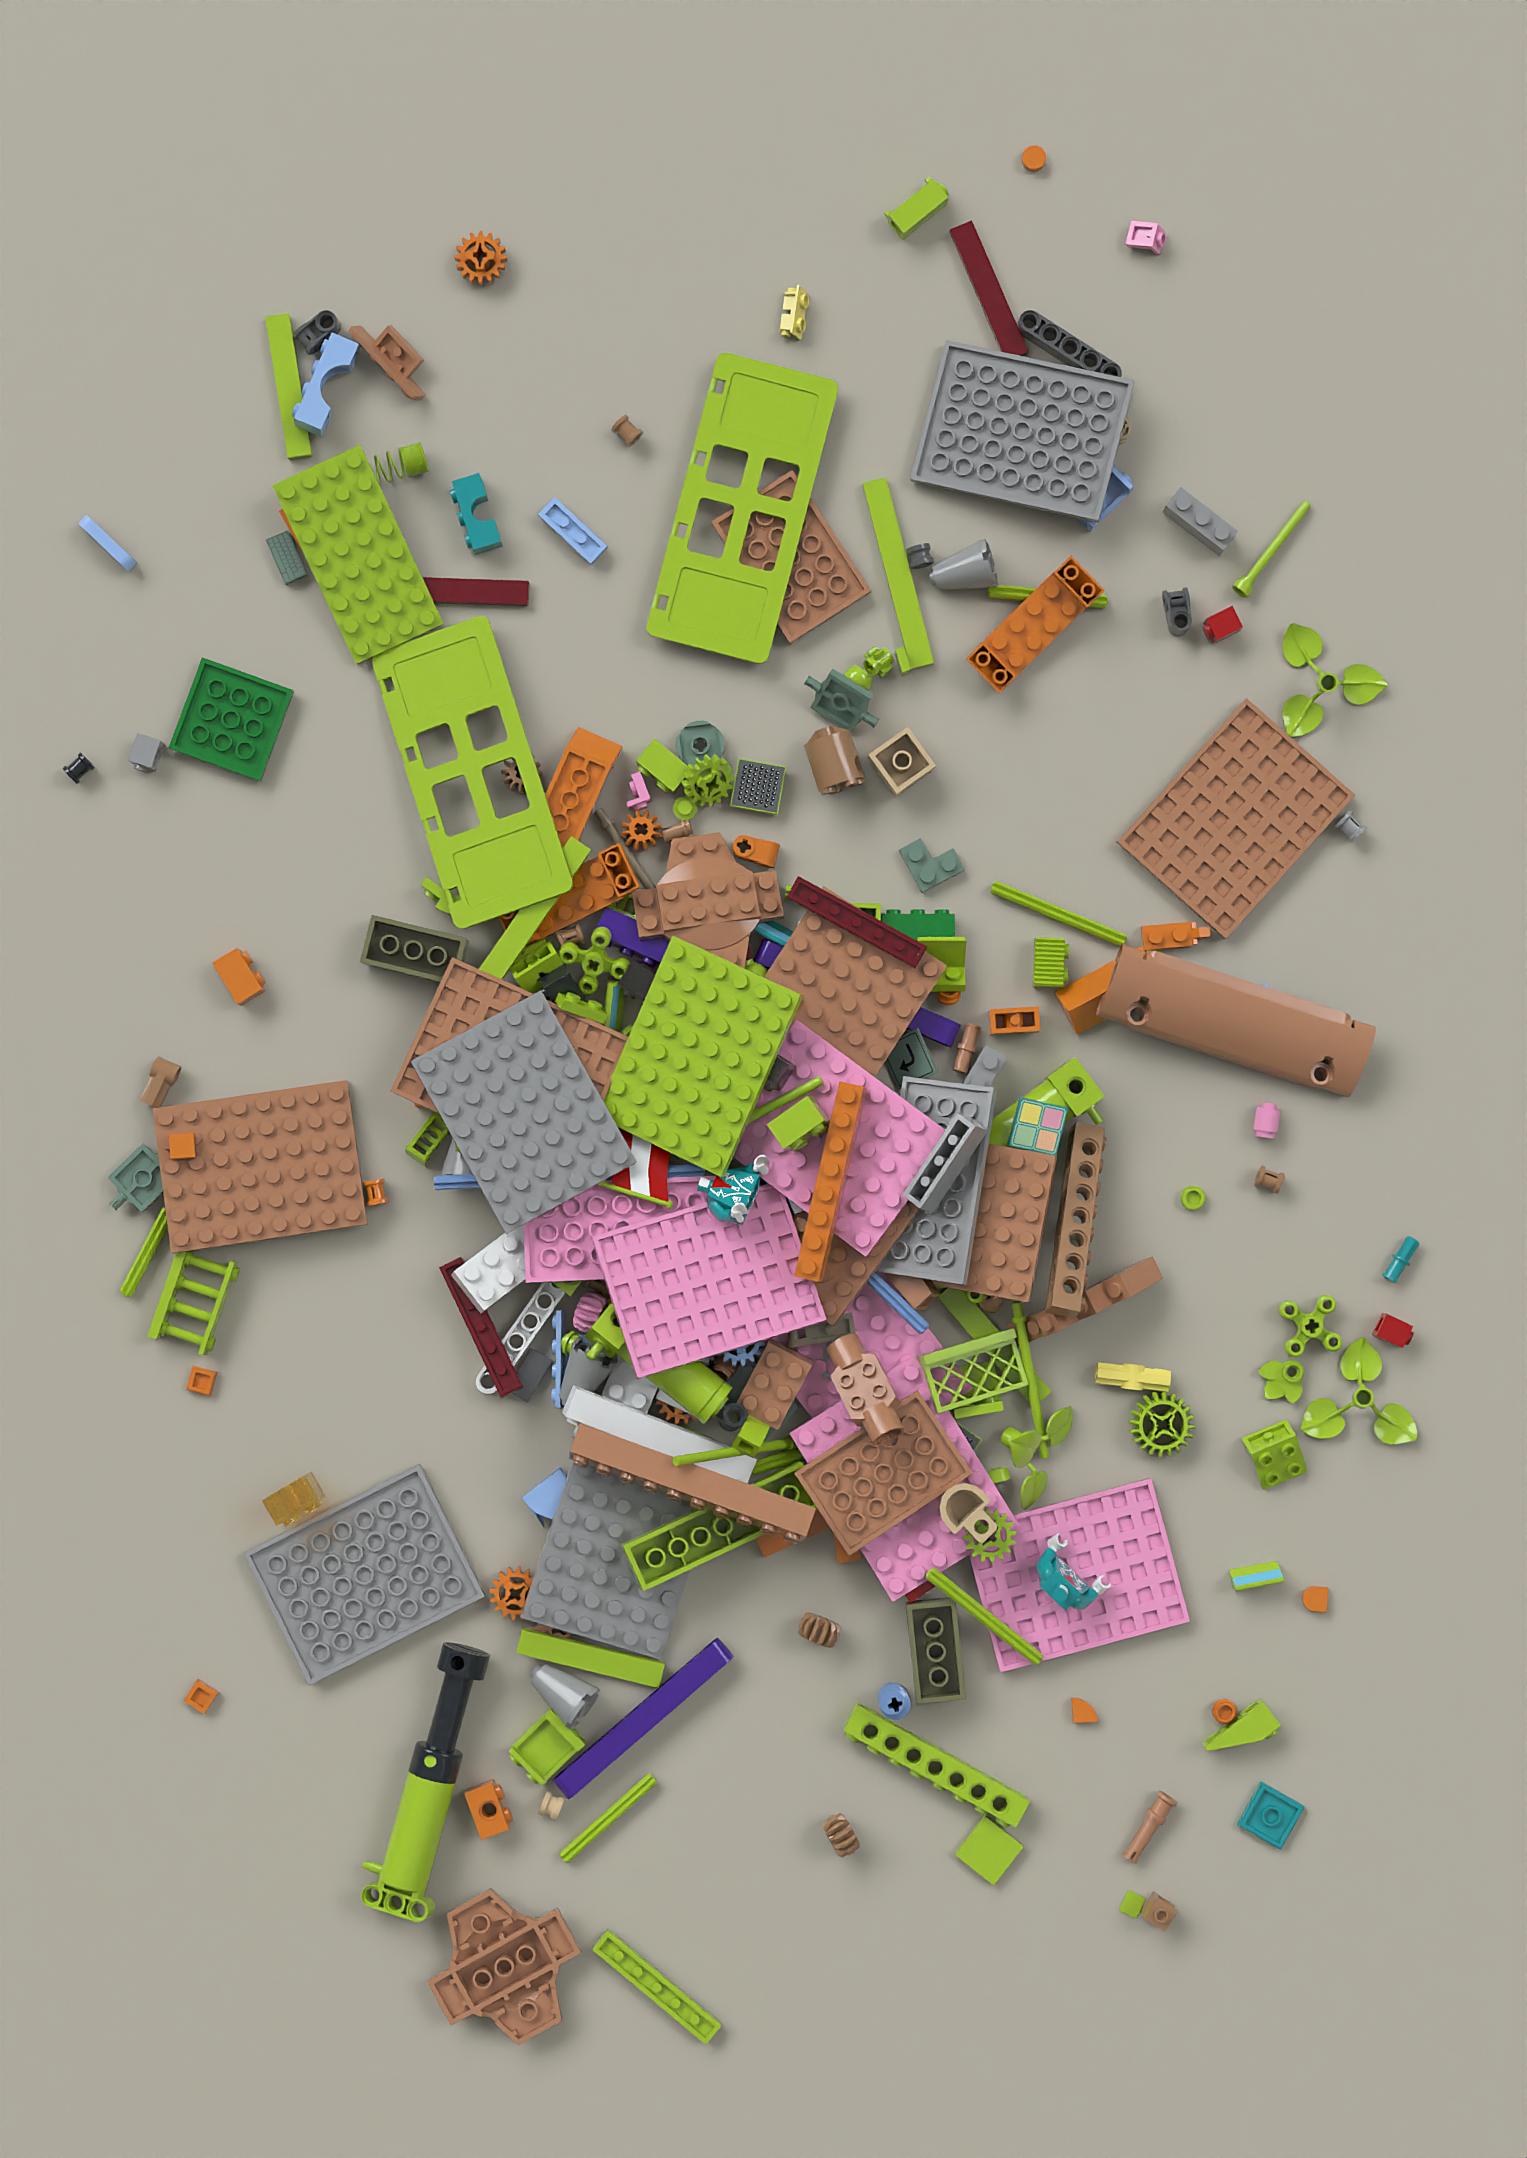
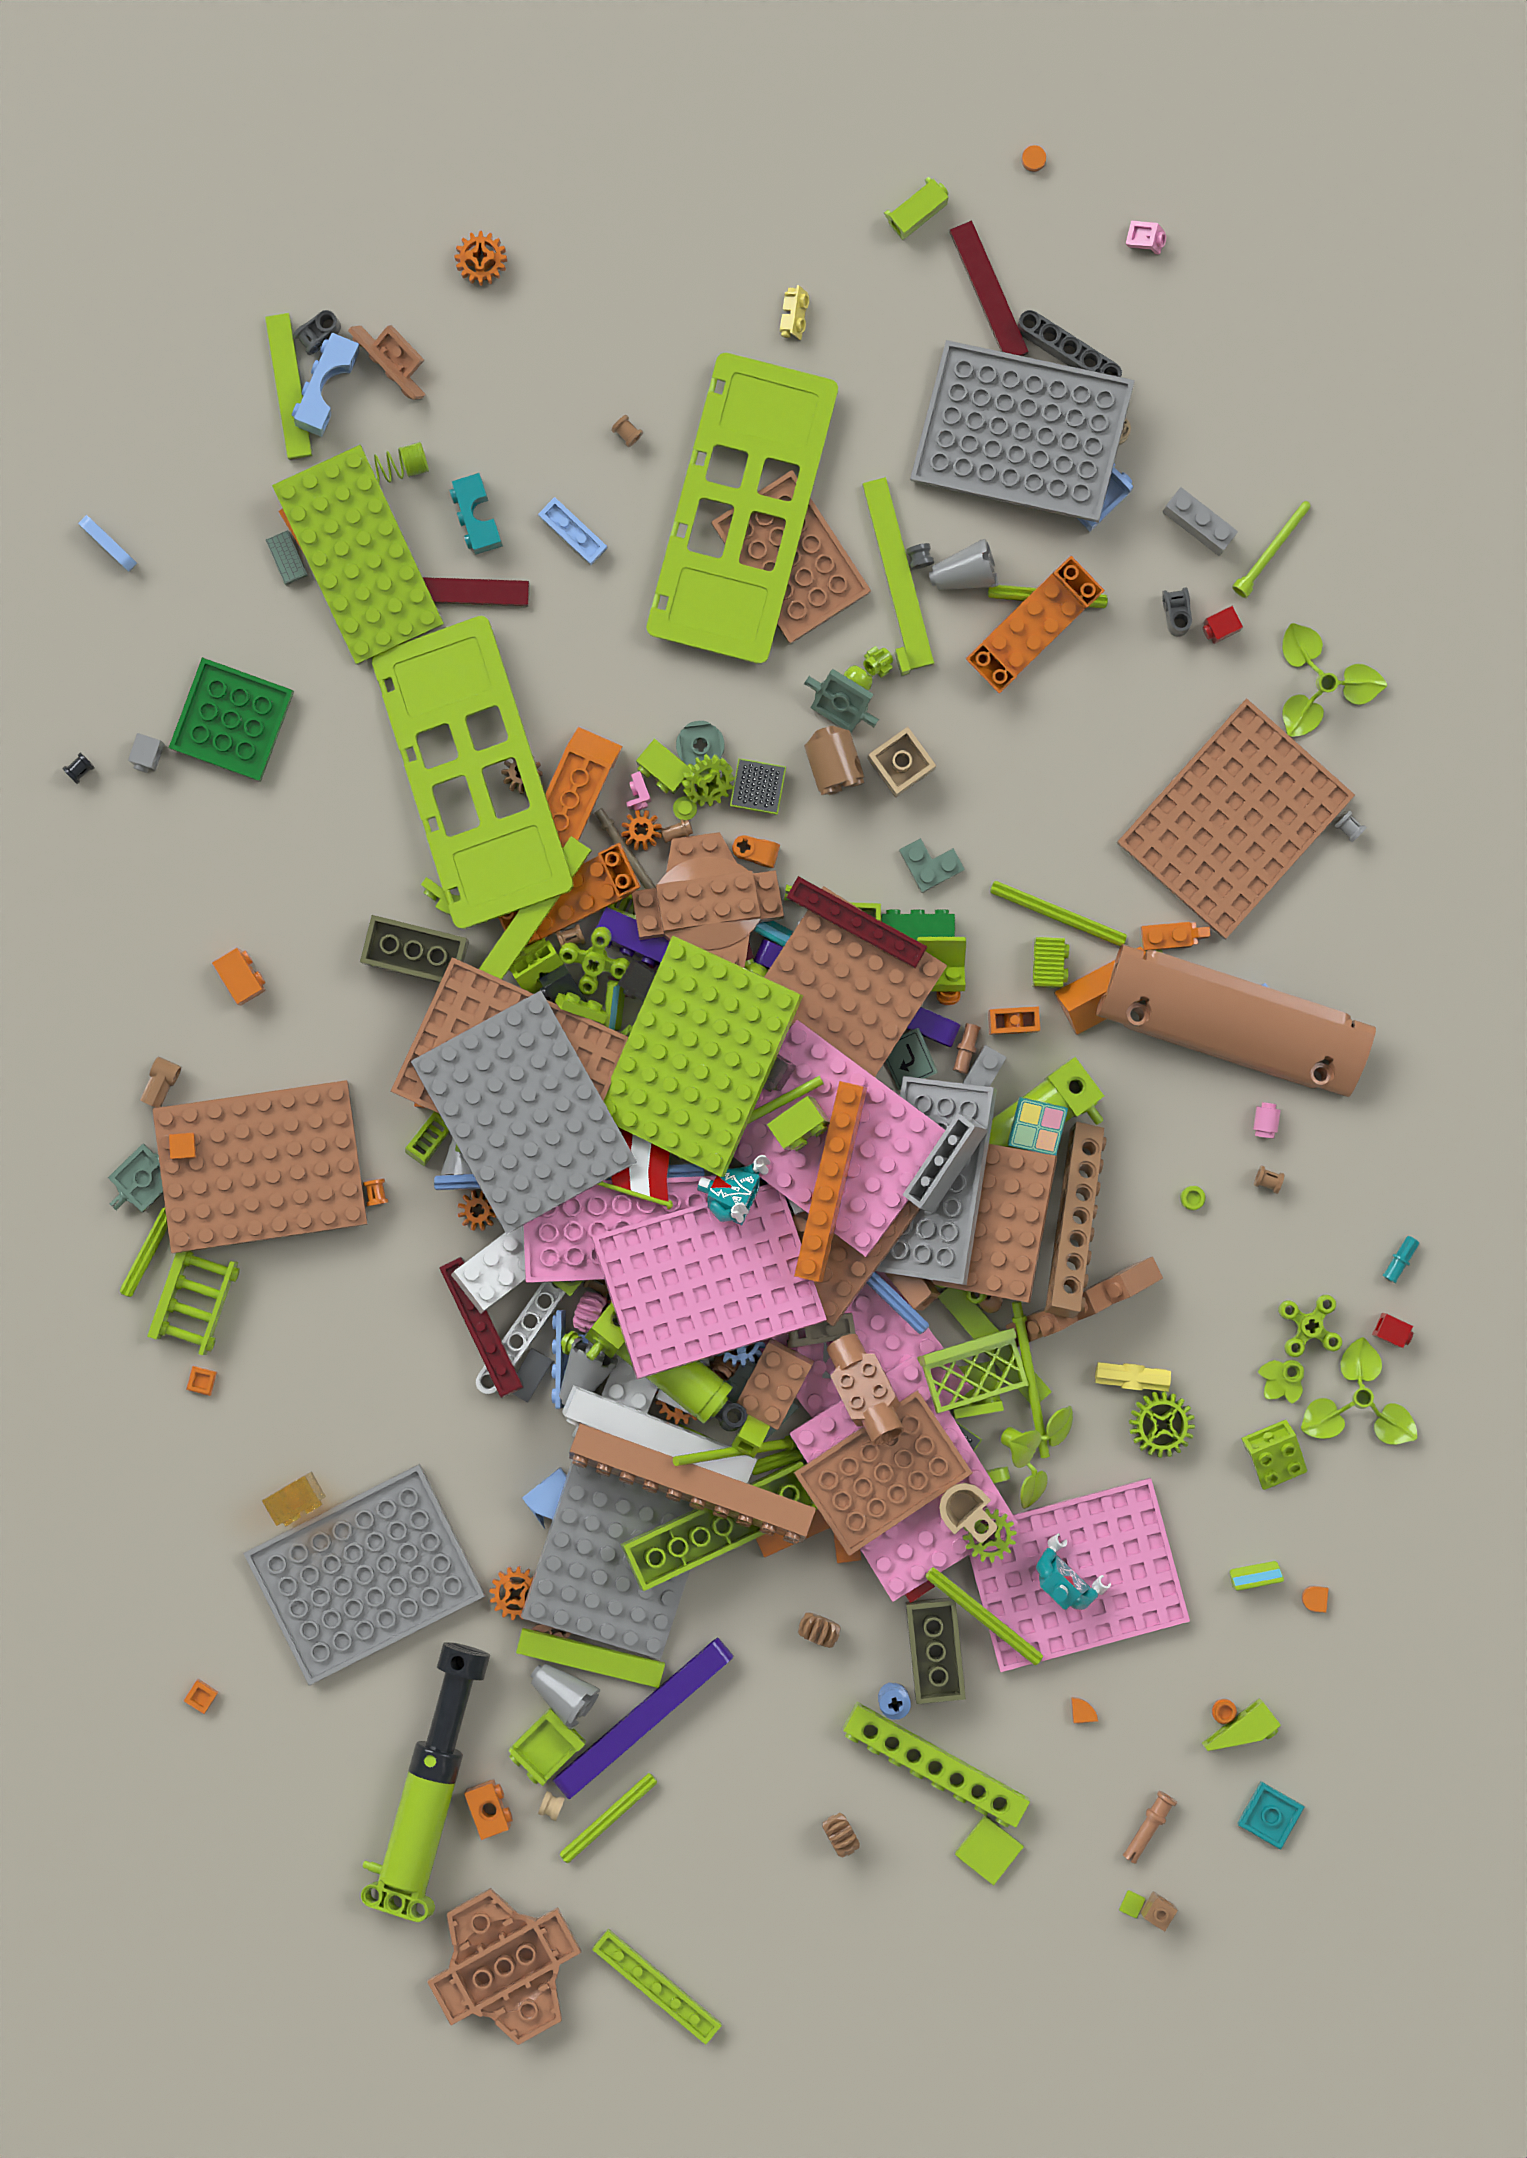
(470, 1215): none -> orange gear

